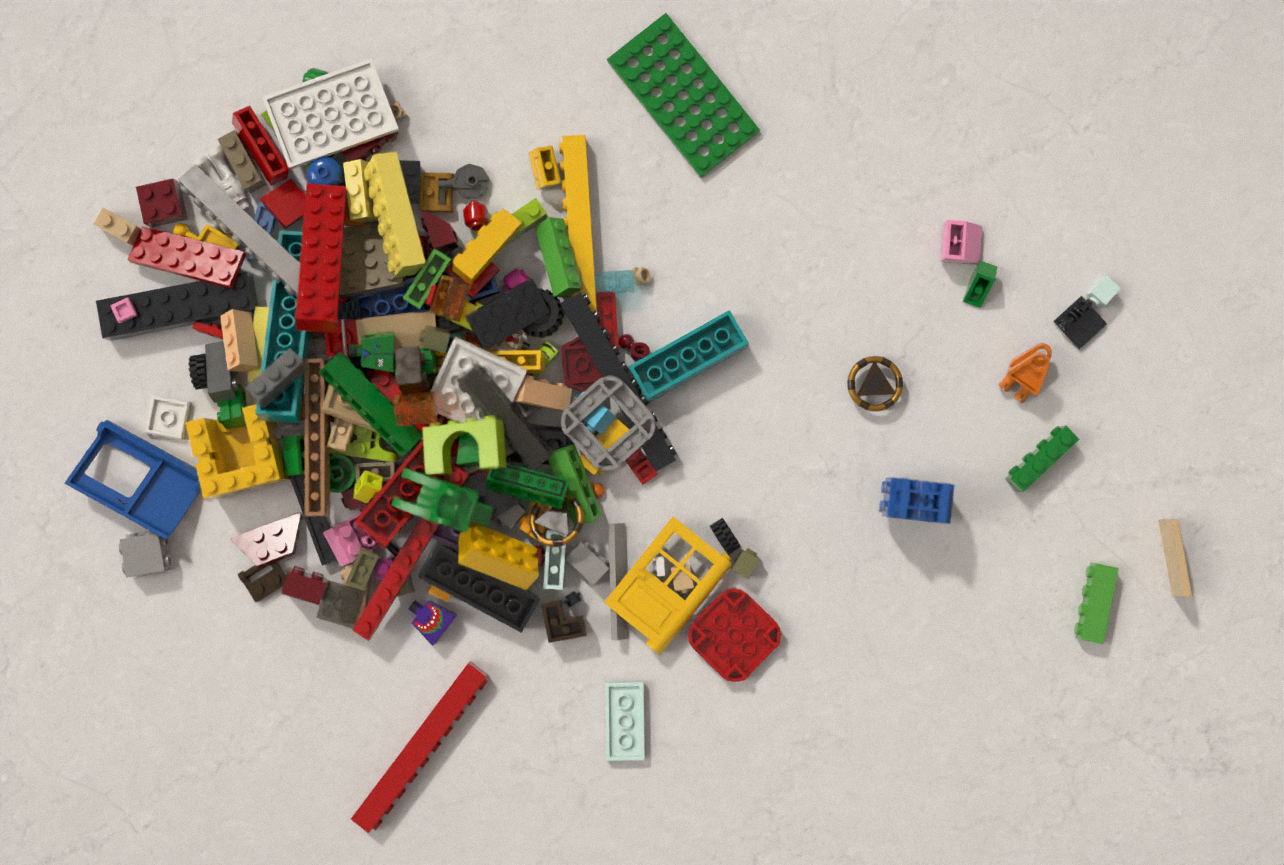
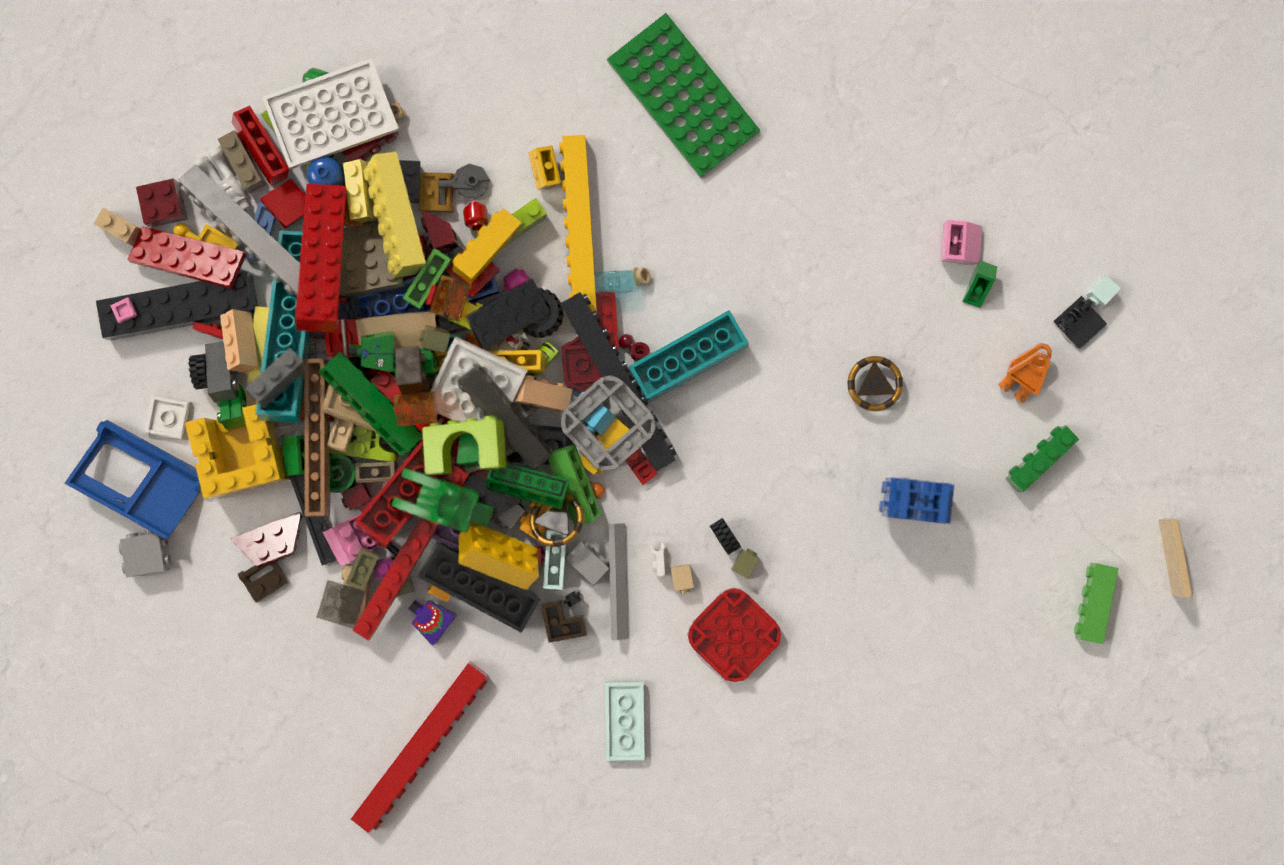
(304, 585): dark red brick -> none
(367, 486): neon yellow brick -> none
(558, 257): bright green brick -> none
(651, 603): yellow door -> none

